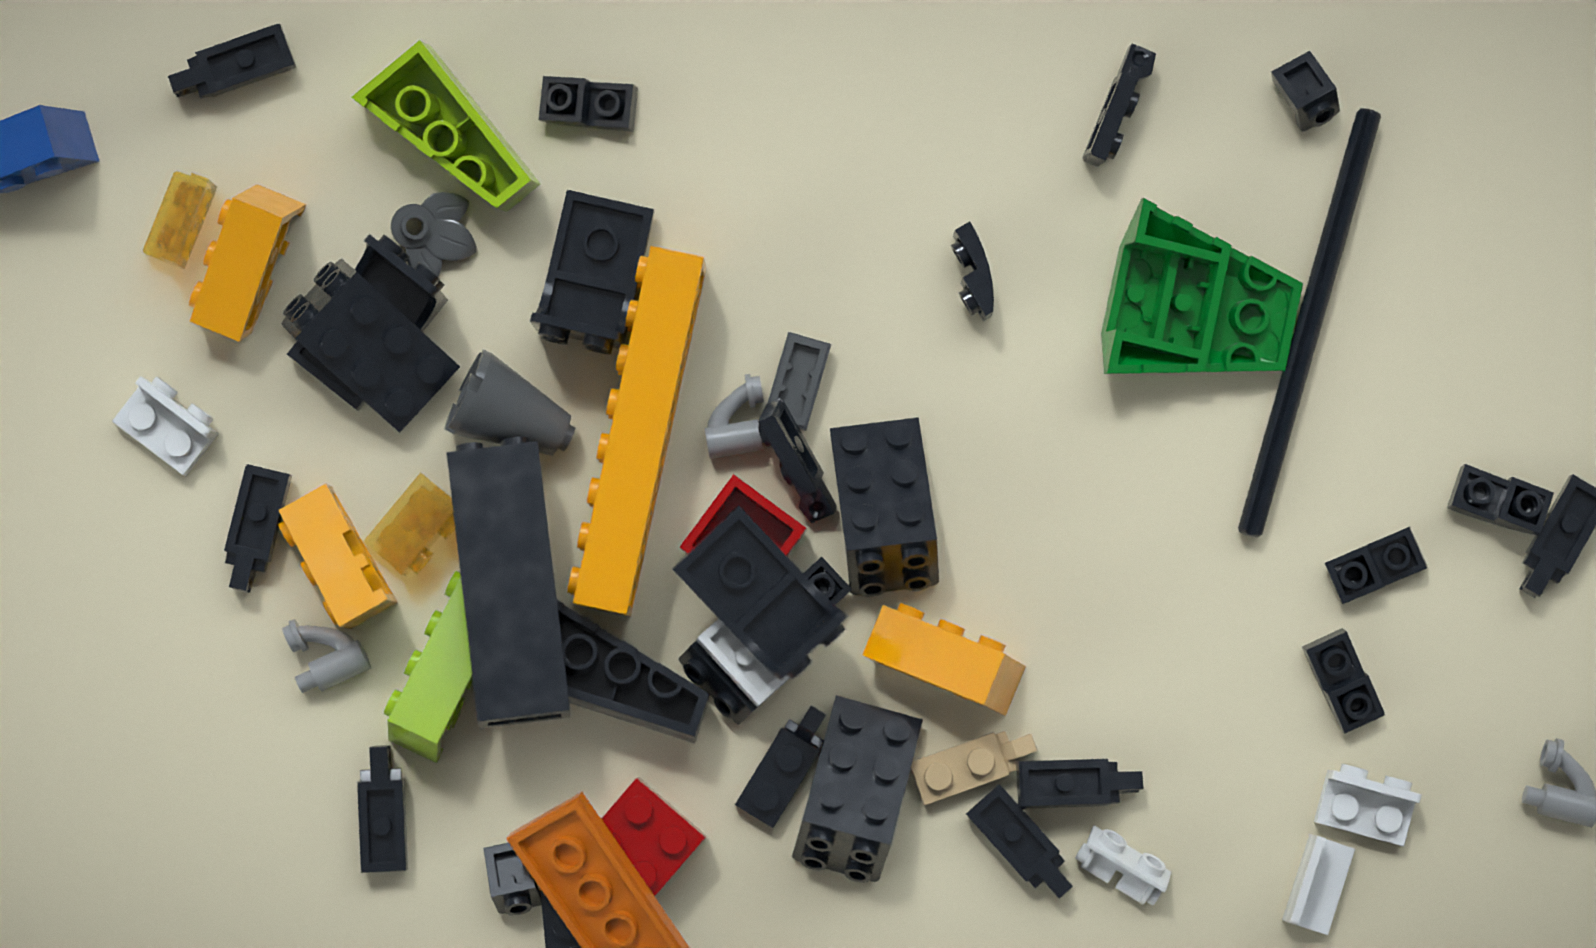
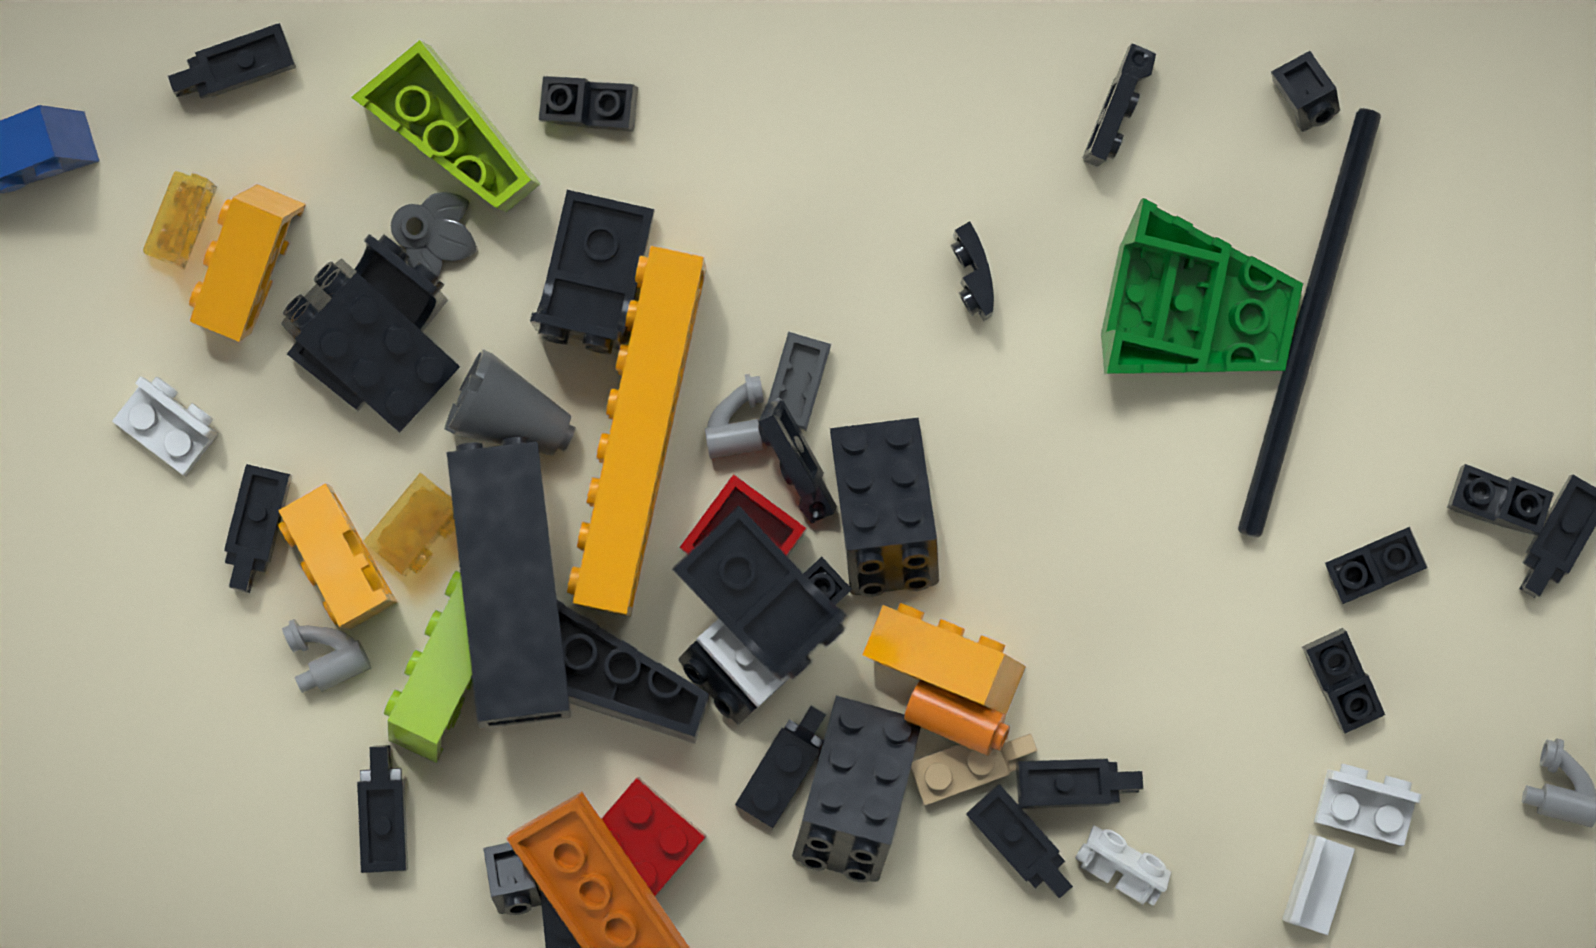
(957, 718): none -> orange brick

